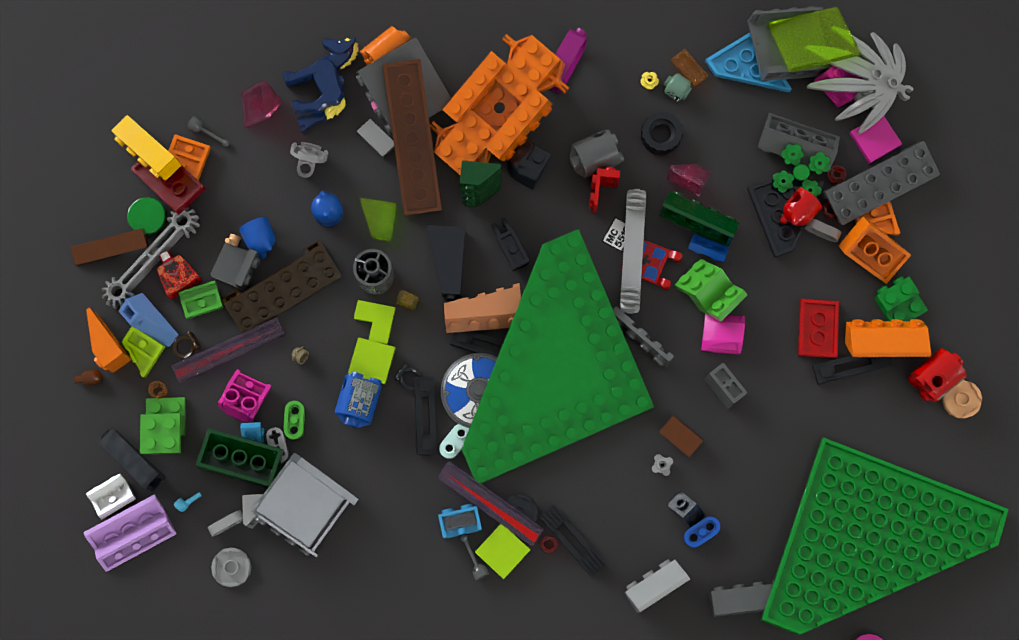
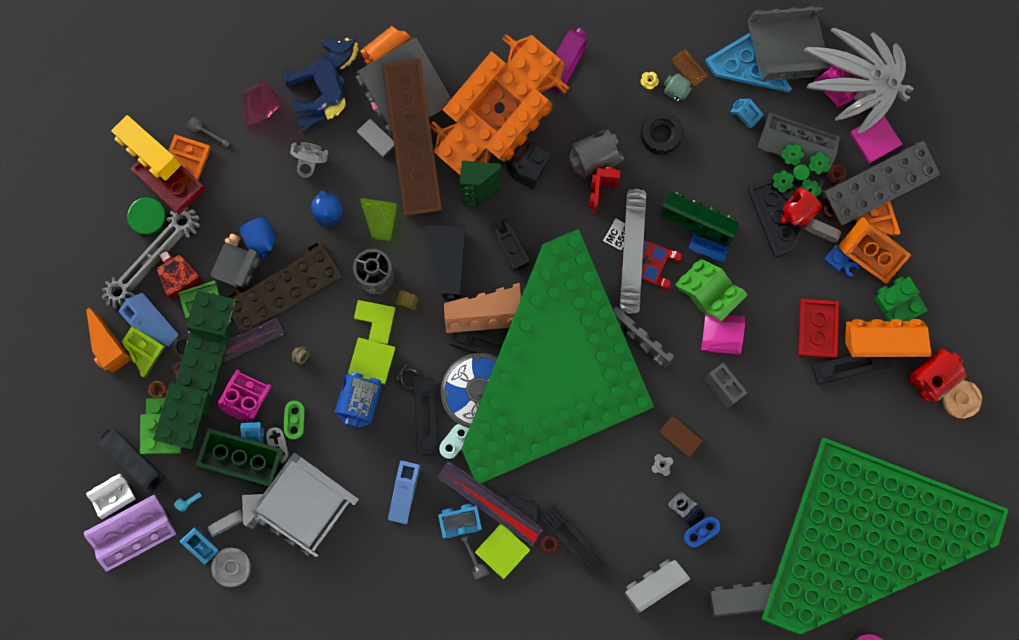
(89, 377): reddish brown cylinder -> none
(109, 246): reddish brown slope -> none
(198, 372): none -> dark green bracket
(199, 545): none -> dark azure slope
(404, 492): none -> medium blue slope
(689, 176): clear pink slope -> none
(747, 112): none -> dark azure bracket
(814, 39): clear neon green piece -> none
(838, 260): none -> blue plate

